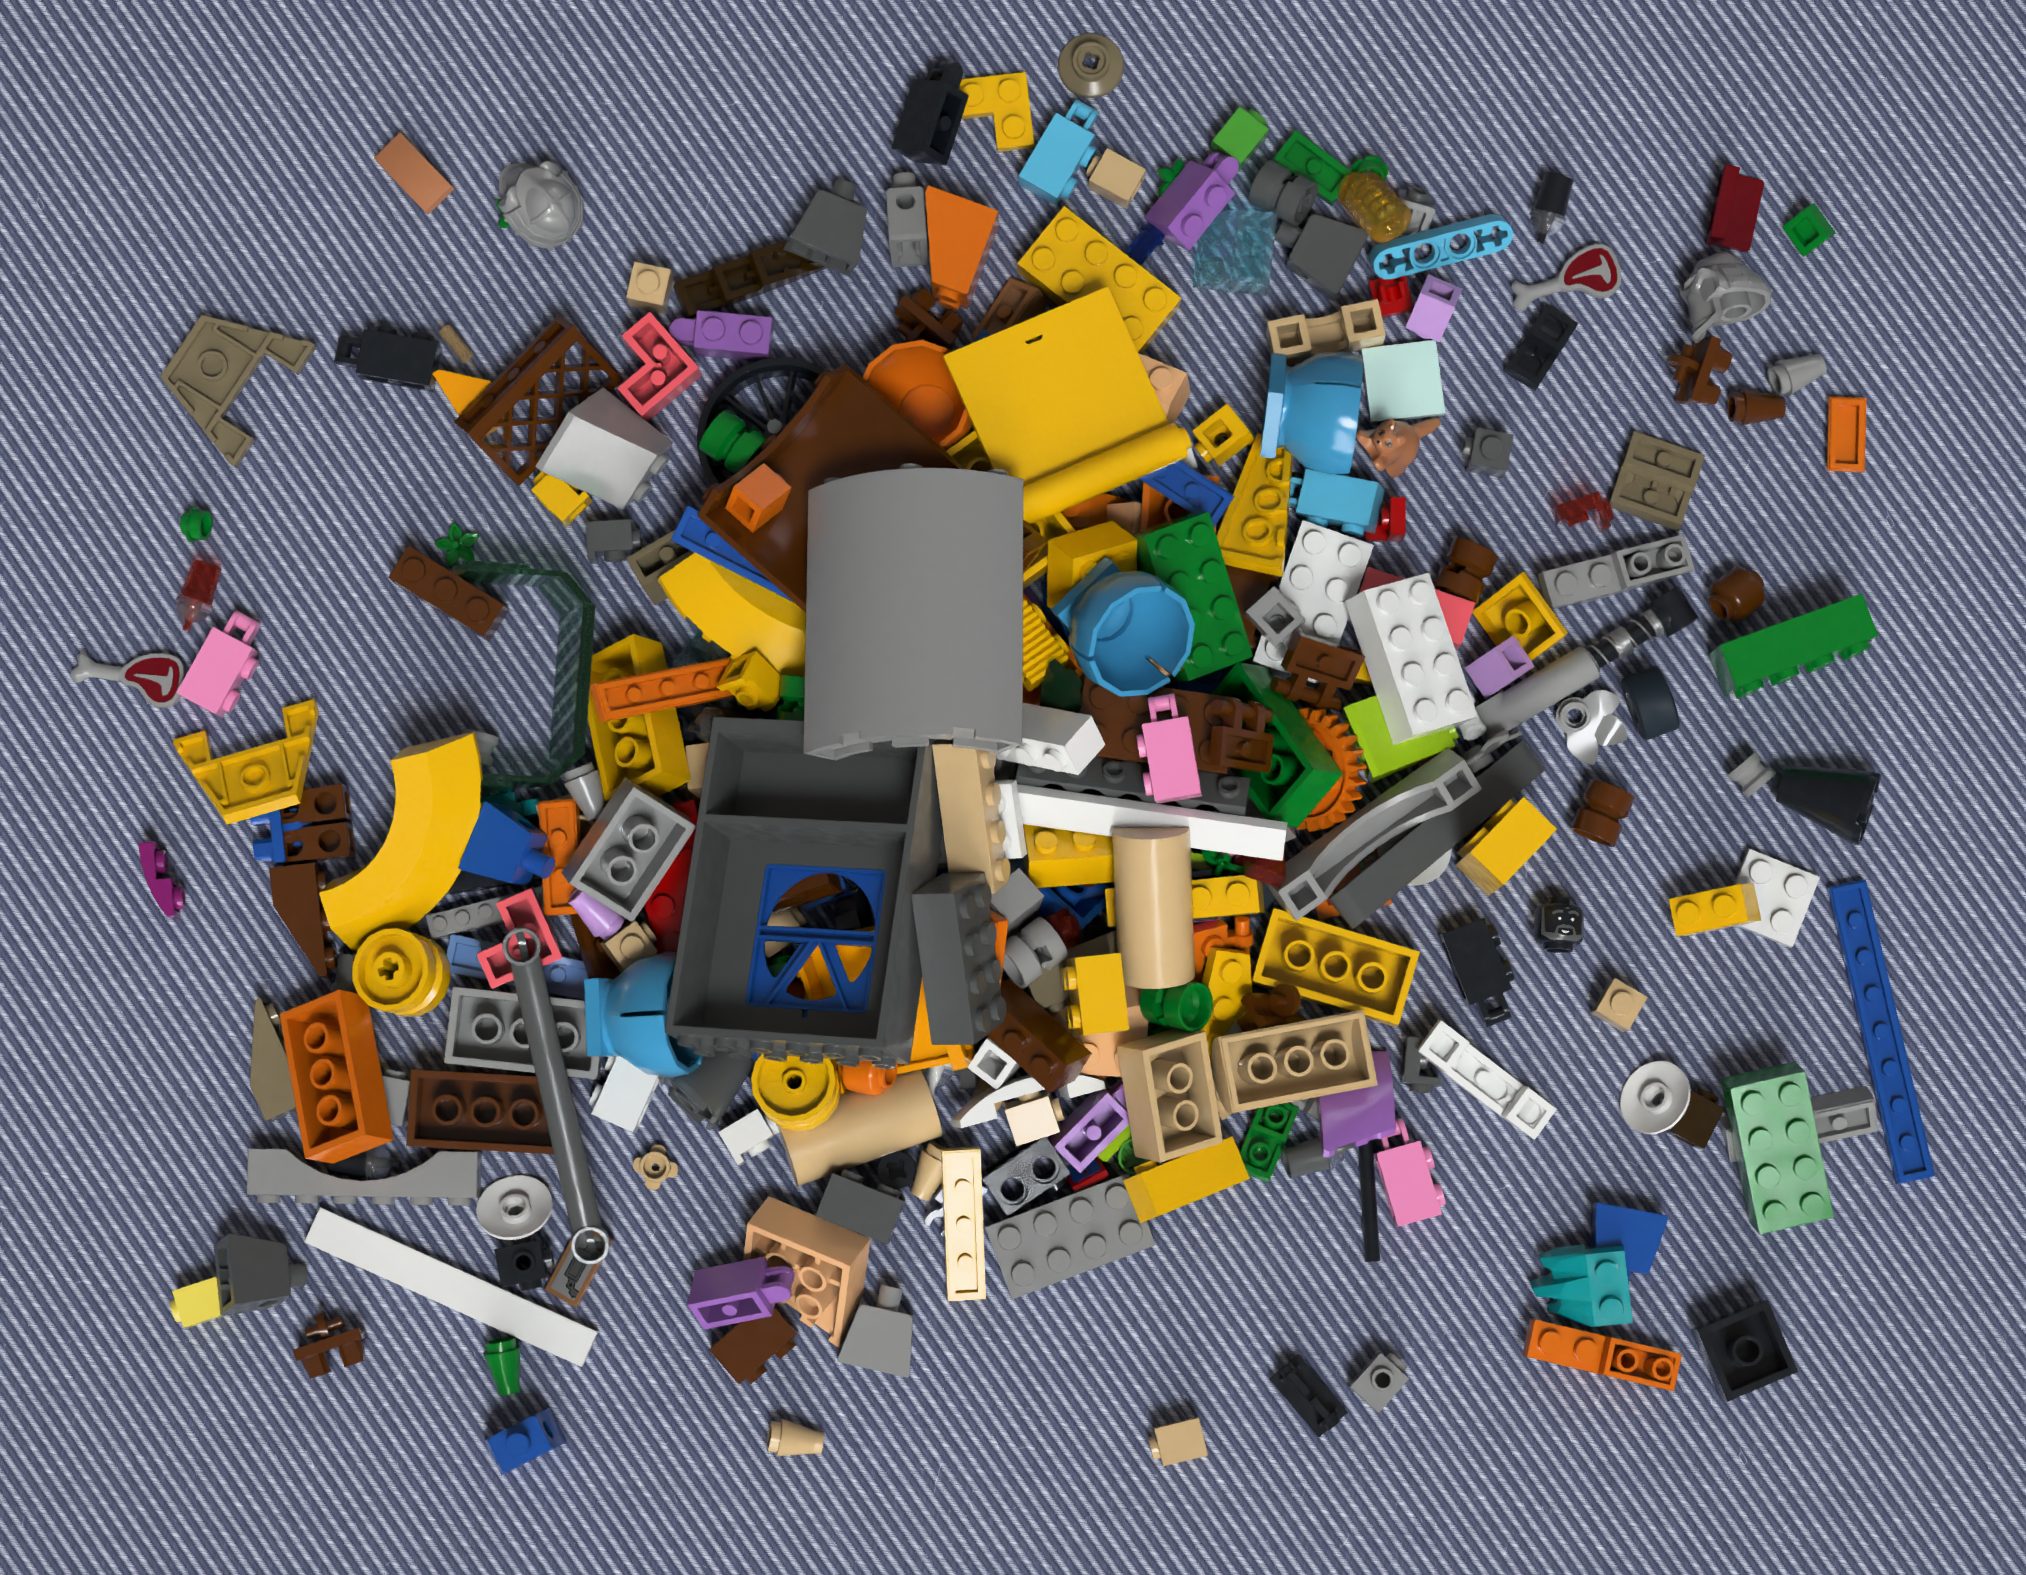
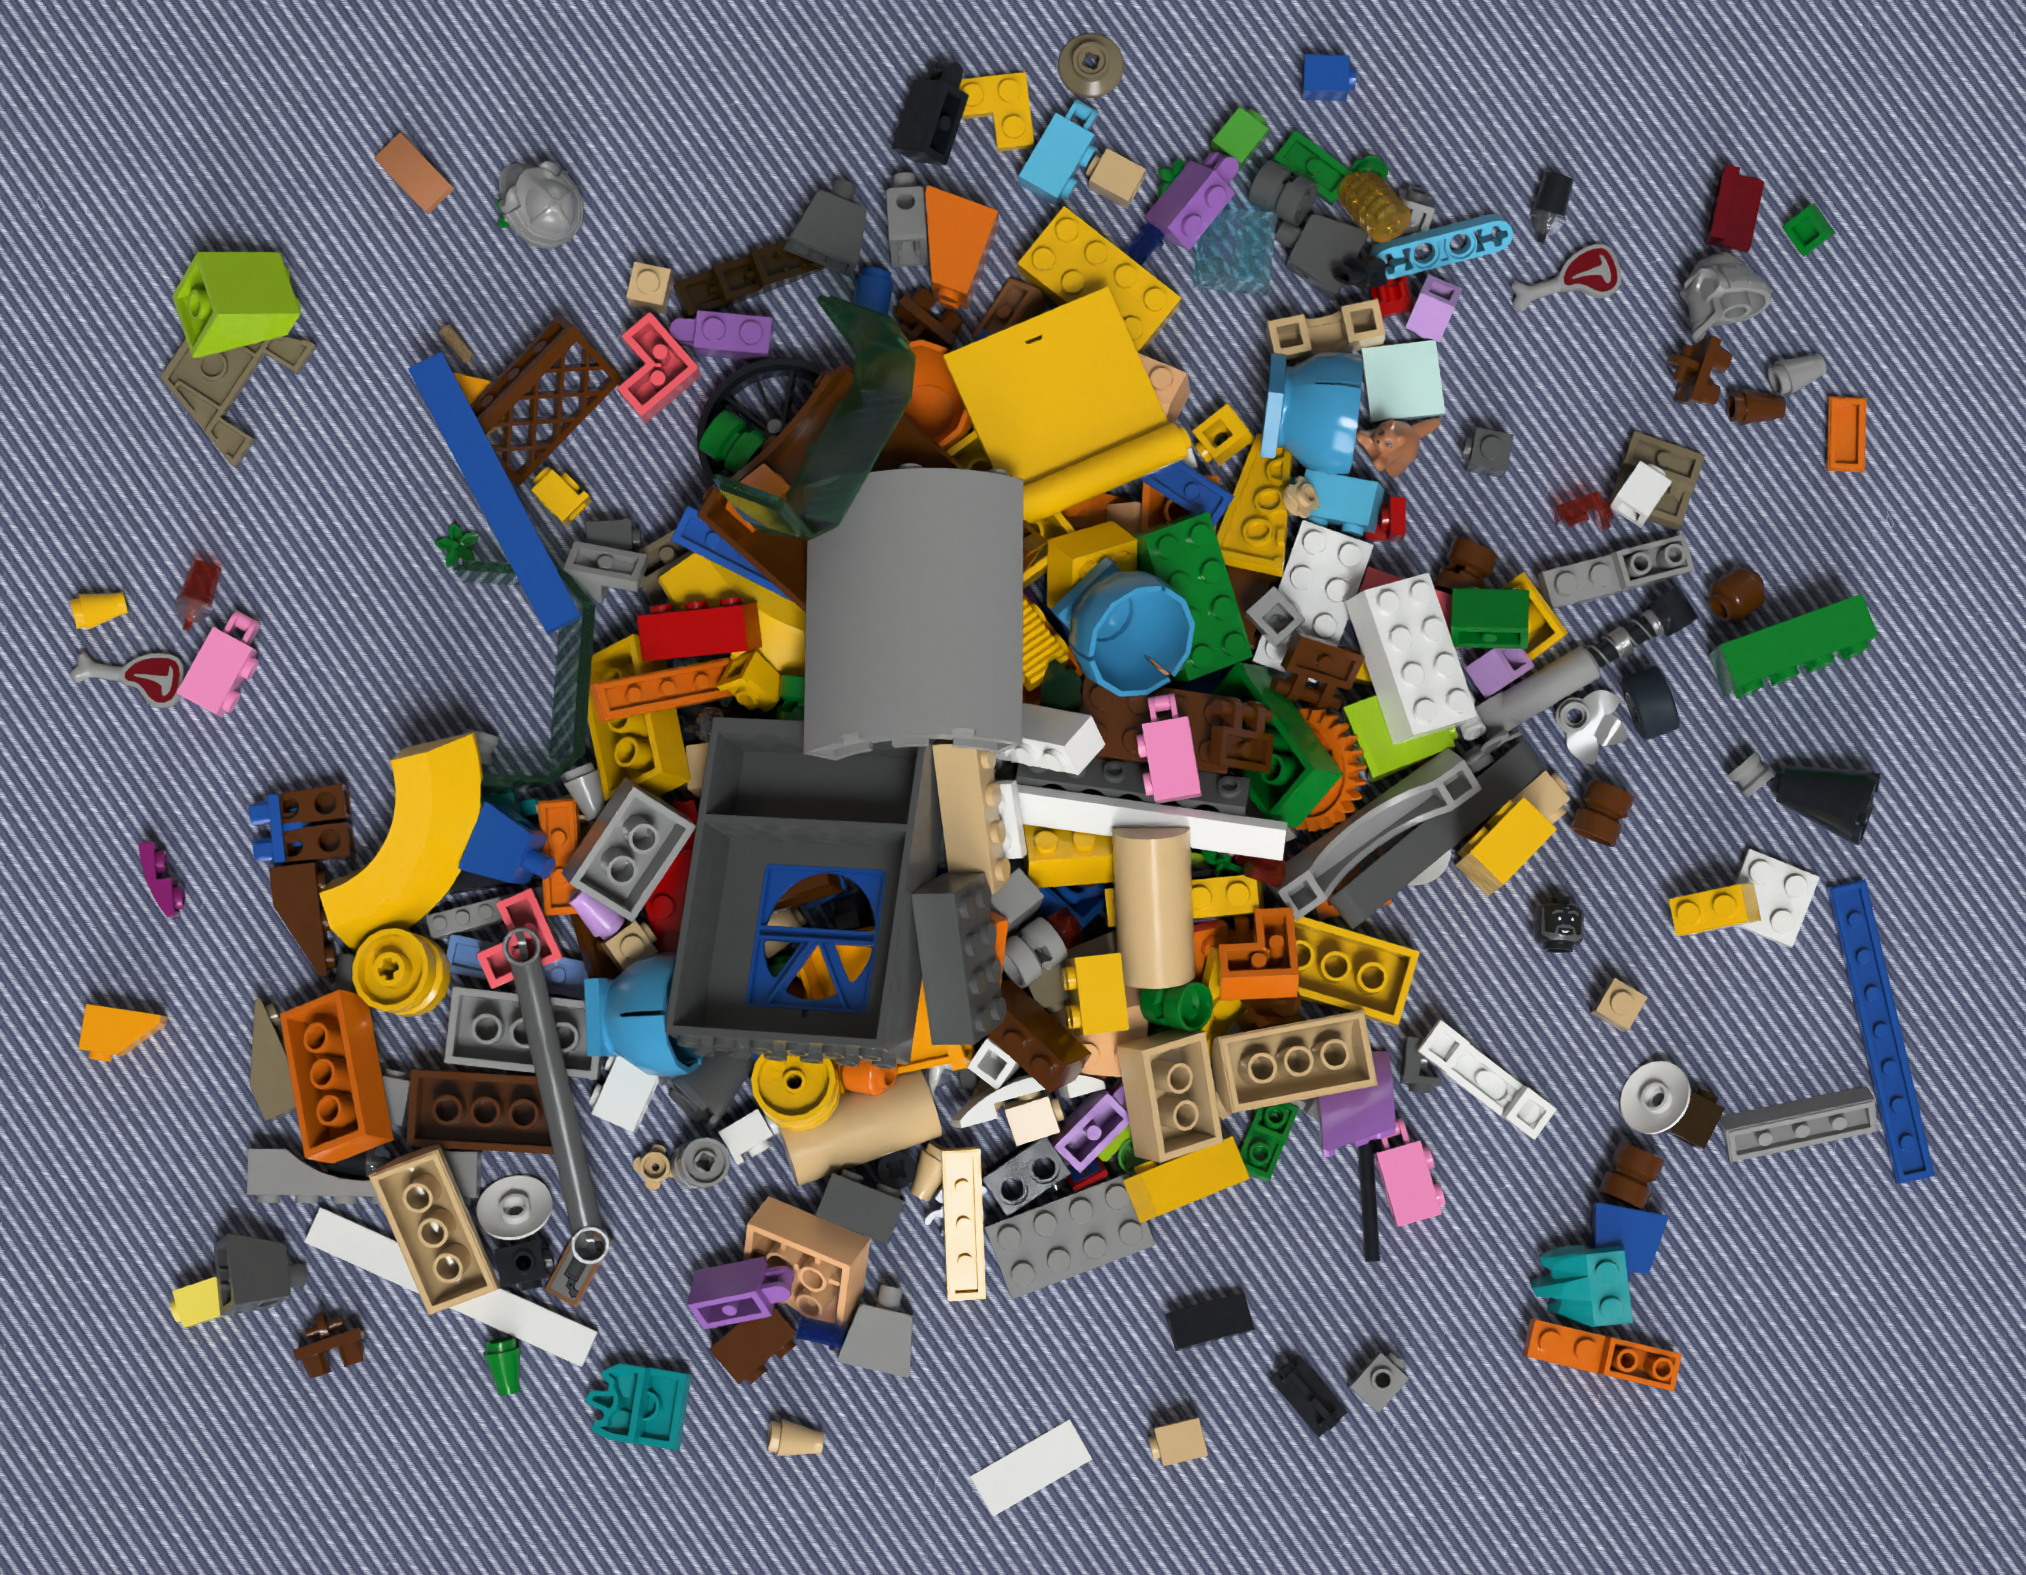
(95, 609): none -> yellow cone
(116, 1031): none -> light orange slope
(196, 524): green plate -> none
(234, 300): none -> lime slope
(258, 777): yellow wing -> none
(392, 357): black brick -> none
(434, 1229): none -> tan brick
(448, 593): reddish brown brick -> none
(494, 493): none -> blue tile
(525, 1441): blue torso -> none
(602, 567): none -> light grey slope
(606, 450): light grey slope -> none
(642, 1405): none -> teal plate
(699, 629): none -> red brick
(699, 1163): none -> light grey wheel
(821, 1332): none -> clear blue pin
(851, 437): none -> clear green piece
(874, 289): none -> blue brick
(1031, 1467): none -> white sticker
(1209, 1322): none -> black slope
(1263, 967): none -> orange brick
(1300, 498): none -> tan plate
(1308, 1158): dark grey piece -> none
(1327, 77): none -> blue brick
(1362, 273): none -> black piece
(1479, 968): black brick -> none
(1490, 618): none -> green brick
(1540, 347): black slope -> none
(1546, 795): none -> tan brick
(1631, 1176): none -> reddish brown wheel
(1641, 493): none -> white brick
(1744, 1350): black brick -> none
(1777, 1147): brick -> none

